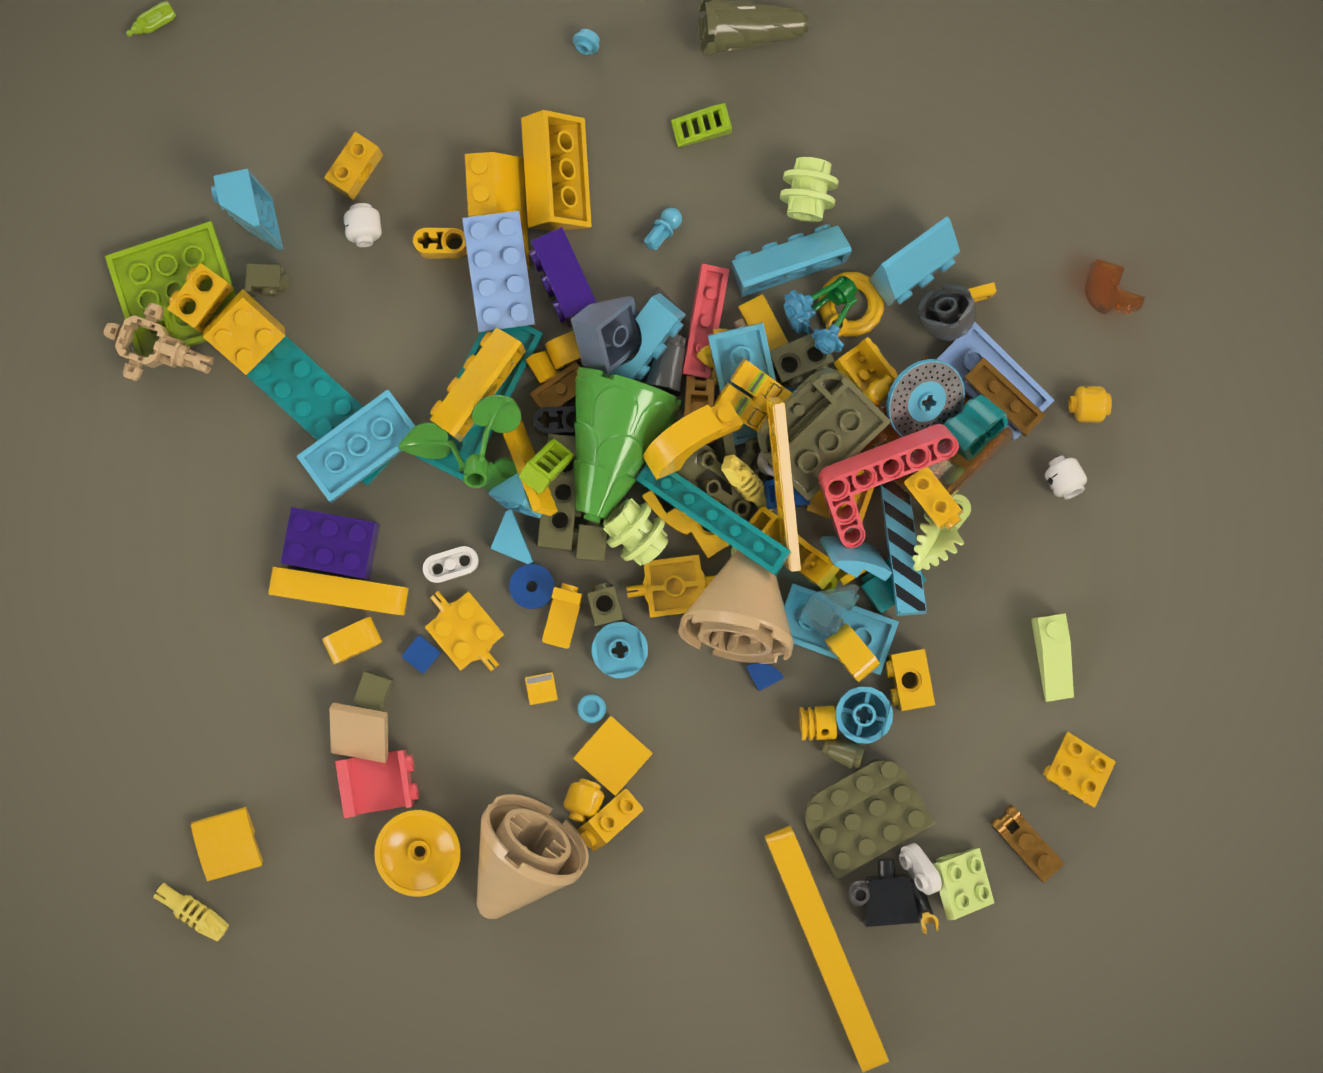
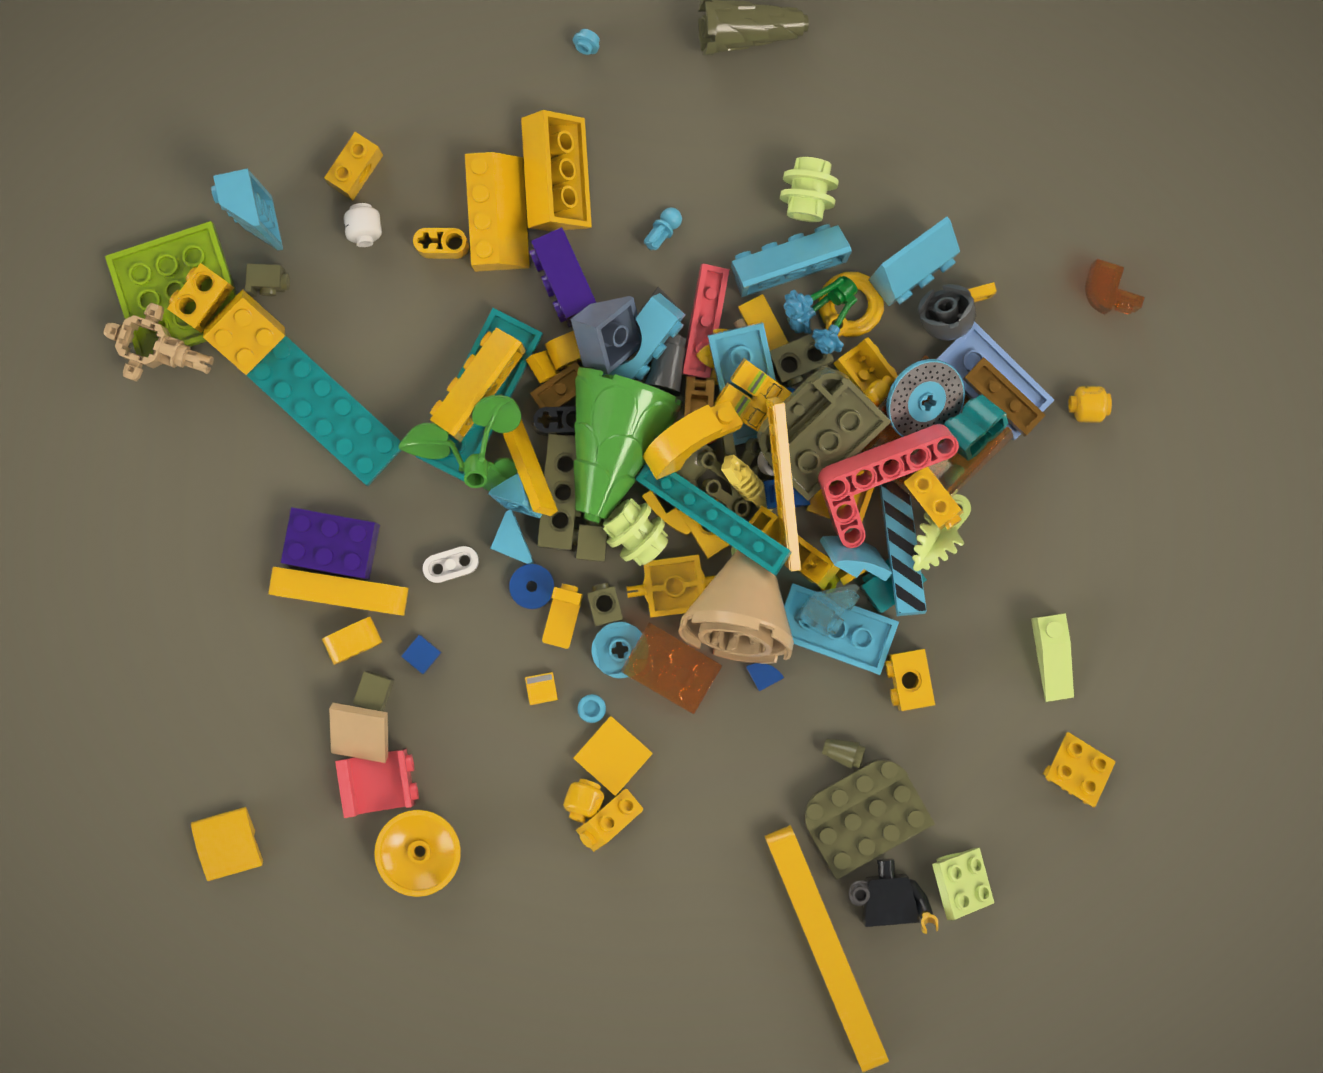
(152, 19): lime piece -> none
(192, 912): light yellow hinge -> none
(357, 446): medium azure plate -> none
(464, 631): yellow plate -> none
(498, 271): light blue plate -> none
(524, 855): tan cone -> none
(545, 467): lime slope -> none
(671, 668): none -> clear orange plate
(714, 132): lime slope -> none
(818, 723): yellow piece -> none
(852, 652): yellow beam -> none
(864, 714): medium azure cylinder -> none
(920, 868): white plate -> none
(1028, 844): pearl gold plate -> none
(1065, 477): white head -> none

